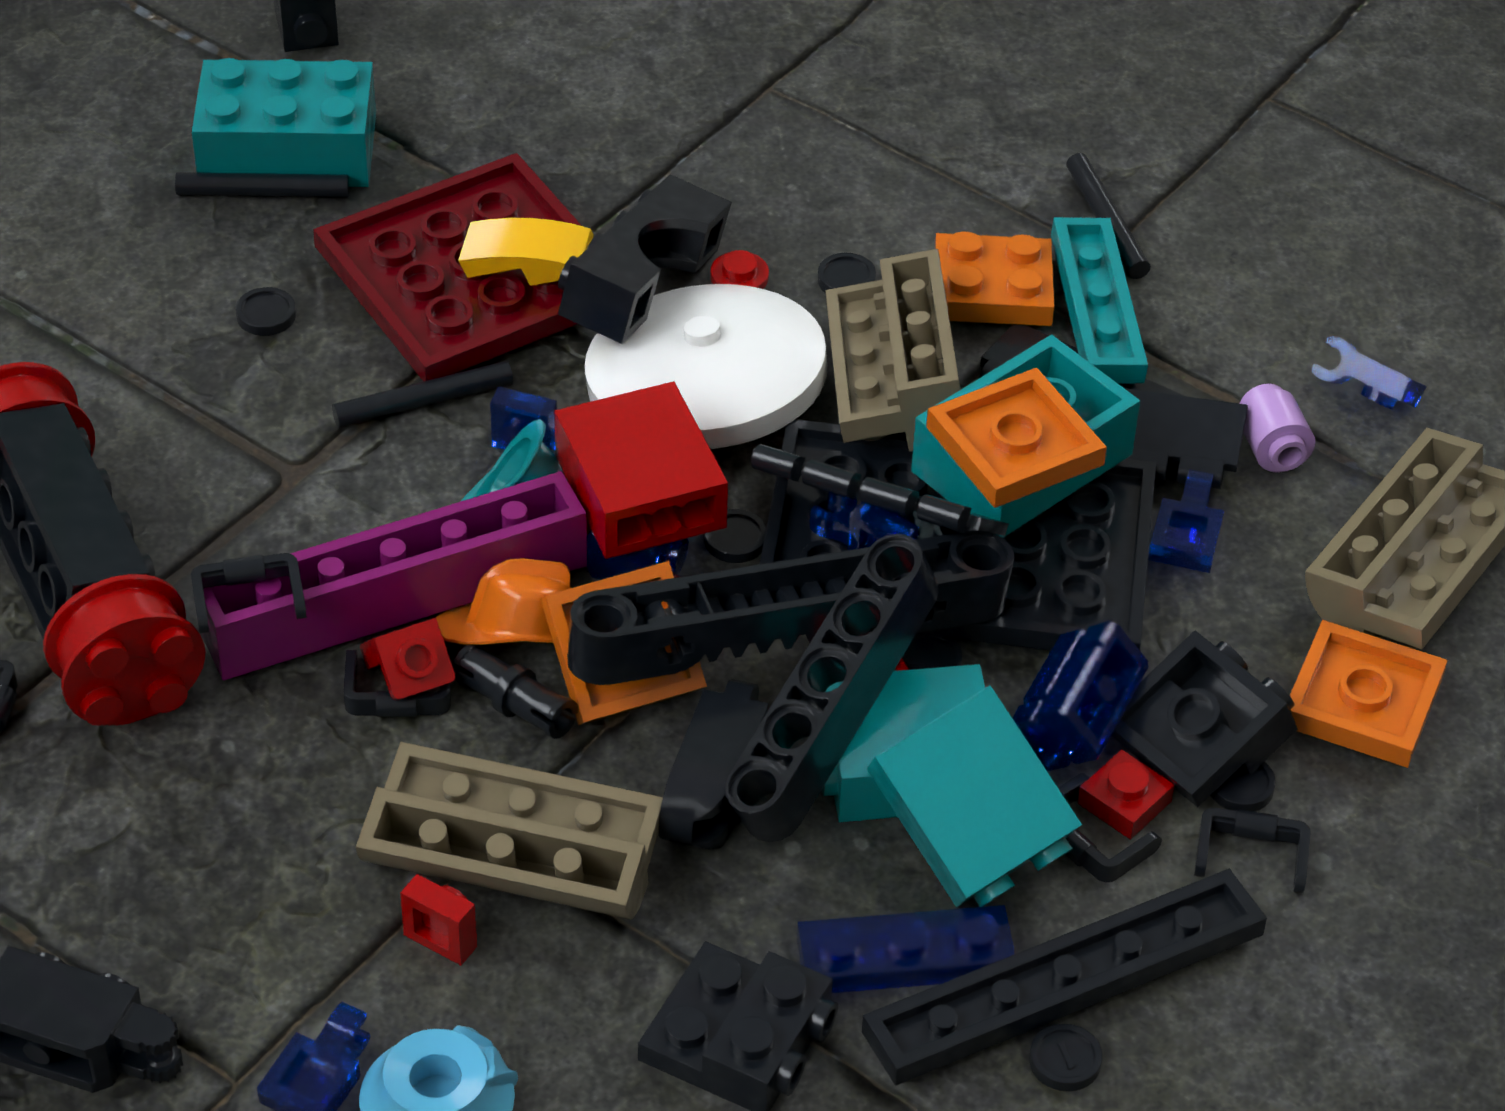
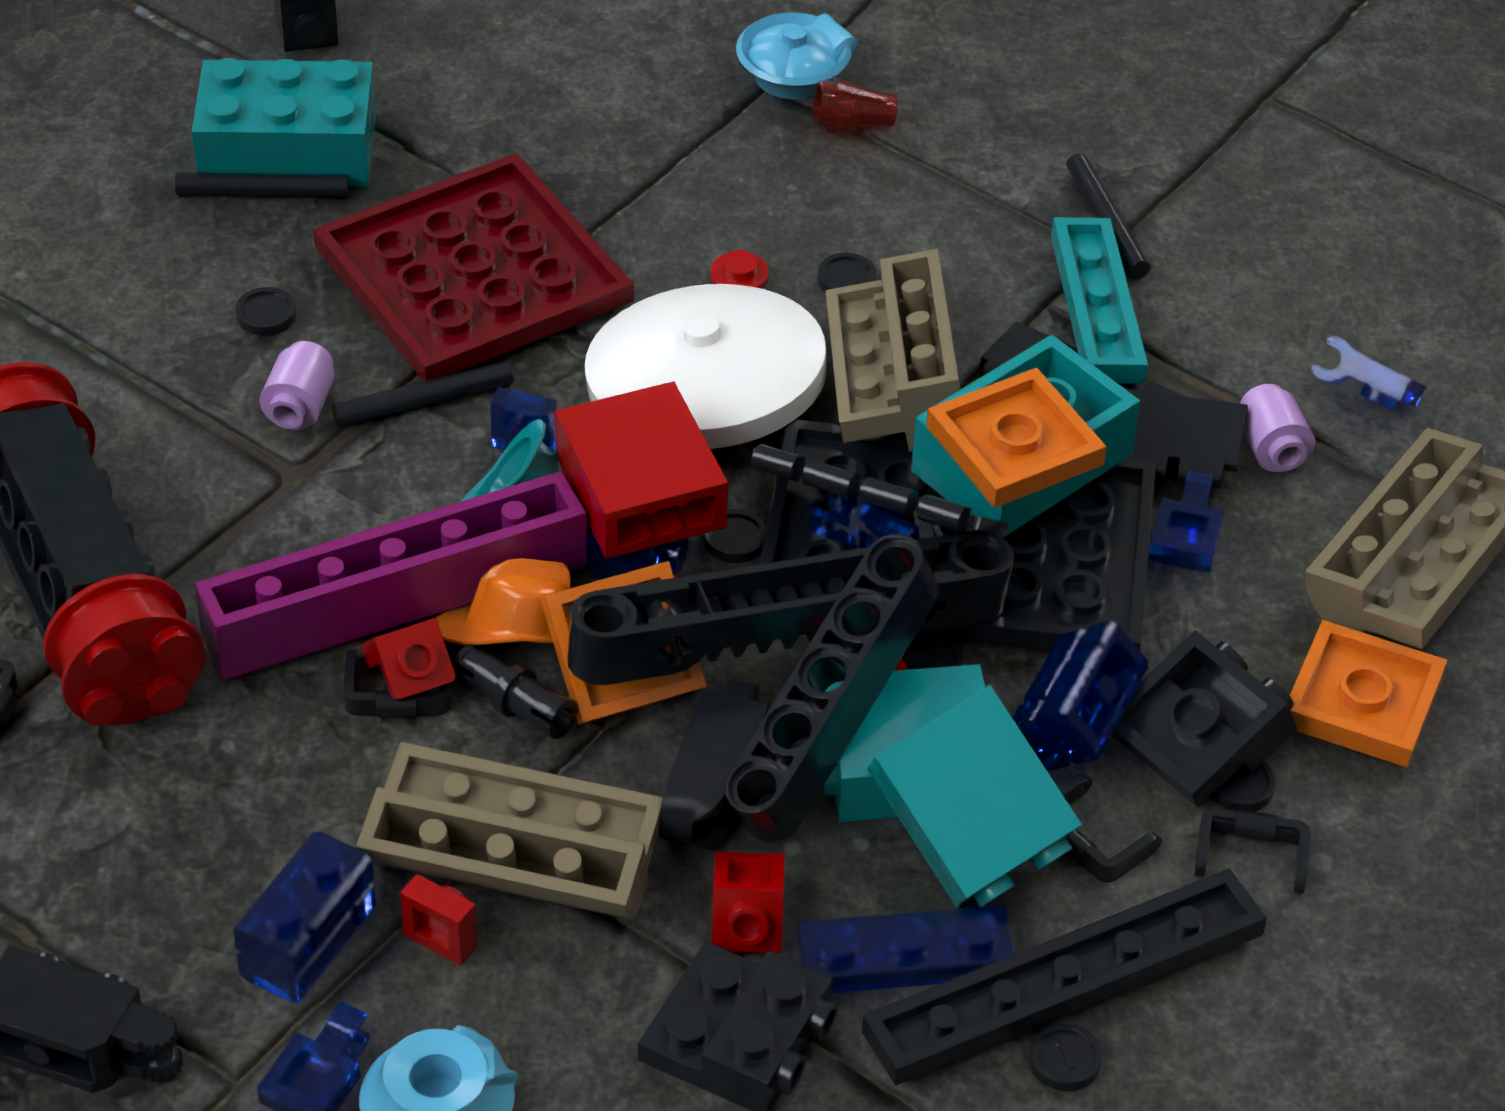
(244, 571): black piece -> none
(298, 386): none -> lavender brick
(305, 916): none -> clear blue brick
(531, 244): yellow slope -> none
(618, 273): black arch -> none
(748, 902): none -> red bracket
(794, 52): none -> medium azure piece
(849, 106): none -> clear red cone
(997, 278): orange plate -> none
(1126, 794): red plate -> none

